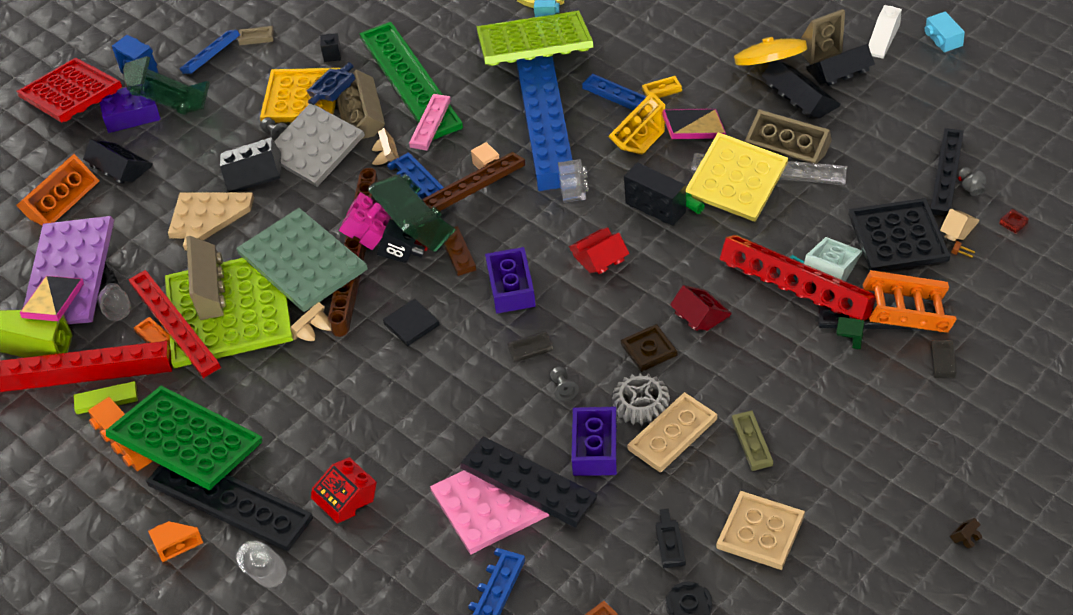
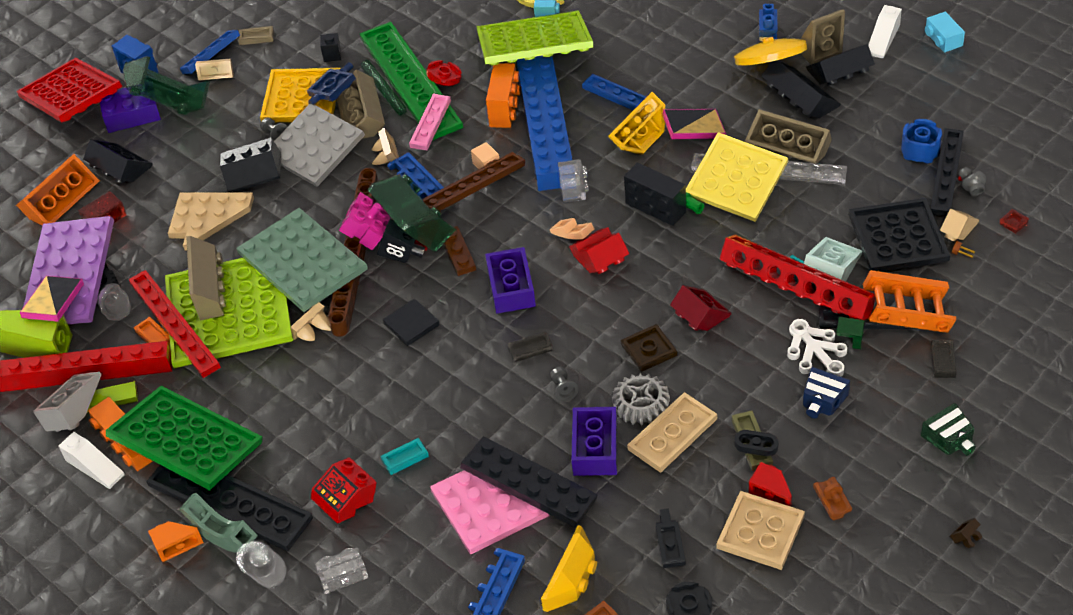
(68, 403): none -> light grey slope
(90, 460): none -> white slope
(104, 206): none -> clear red brick
(214, 69): none -> tan tile
(215, 528): none -> sand green arch
(341, 569): none -> clear brick
(384, 88): none -> clear green axle
(404, 456): none -> teal tile
(443, 73): none -> red tile
(502, 95): none -> orange brick
(569, 229): none -> light nougat slope
(571, 573): none -> yellow wedge
(663, 87): yellow tile -> none
(756, 442): none -> black plate
(767, 22): none -> blue hips
(770, 484): none -> red slope
(802, 331): none -> white plant
(824, 392): none -> dark blue torso
(833, 498): none -> dark orange hips
(921, 141): none -> blue brick
(949, 431): none -> clear green torso

